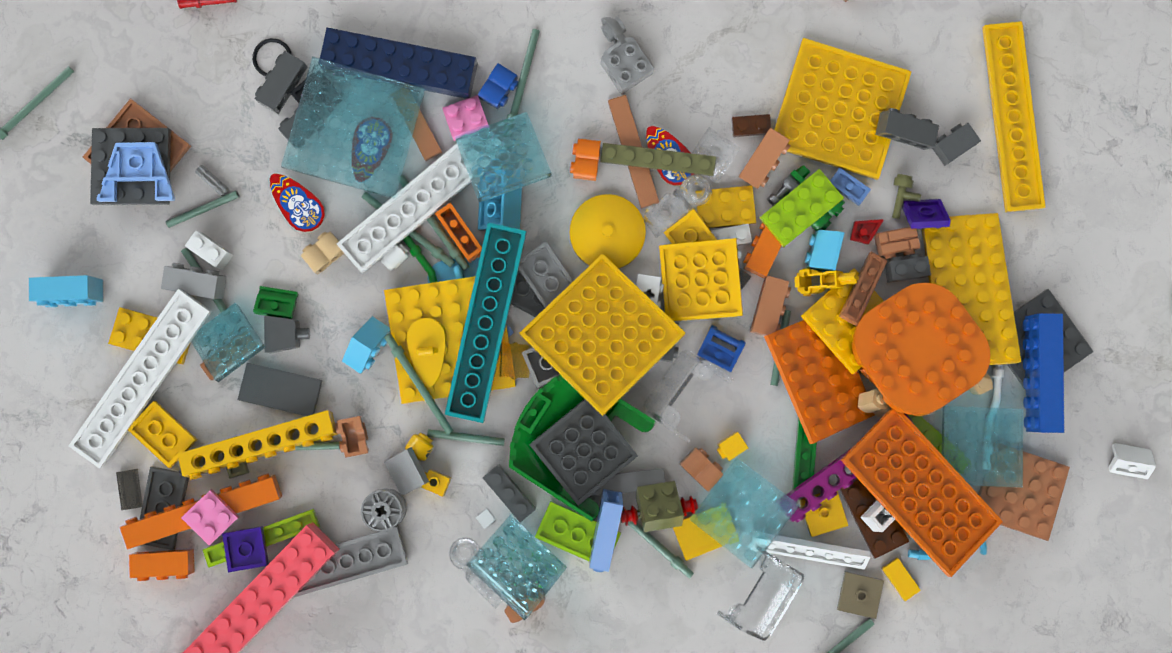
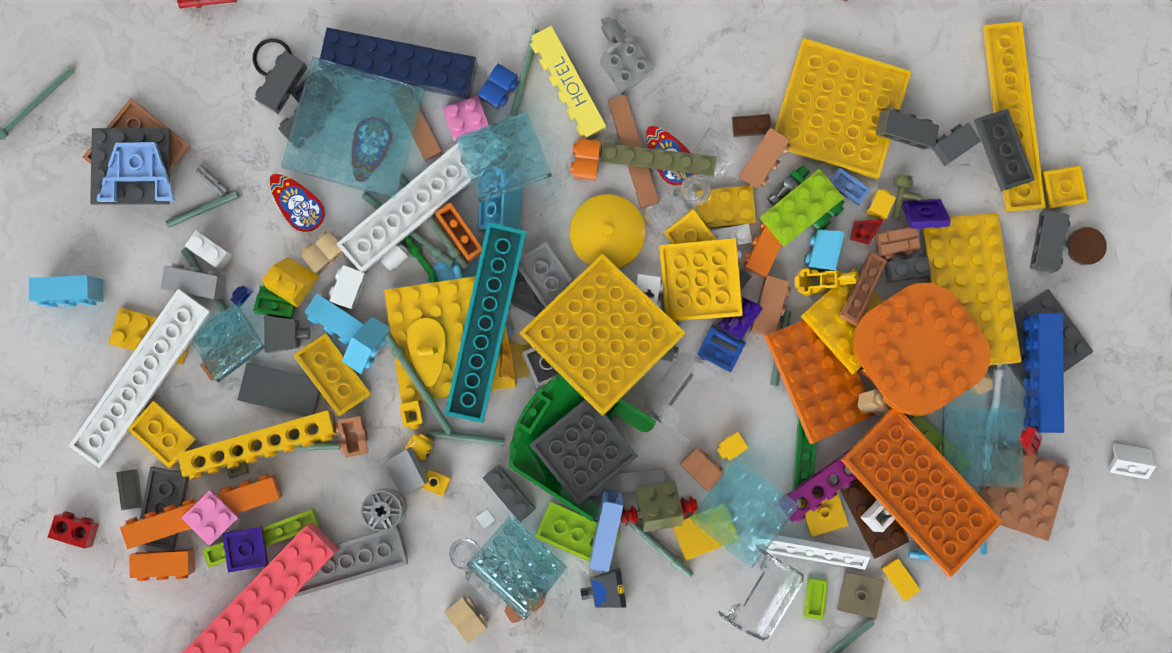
(73, 533): none -> red brick
(241, 294): none -> clear blue plate
(290, 281): none -> yellow slope
(331, 376): none -> yellow plate
(332, 318): none -> medium azure brick
(348, 287): none -> white brick
(406, 409): none -> yellow brick
(466, 618): none -> tan brick
(567, 82): none -> light yellow brick
(606, 590): none -> torso
(741, 324): none -> dark purple plate
(815, 598): none -> lime tile
(880, 204): none -> yellow brick
(1004, 150): none -> dark grey tile
(1030, 440): none -> red plate
(1050, 241): none -> dark grey brick
(1064, 187): none -> yellow plate
(1086, 246): none -> reddish brown tile

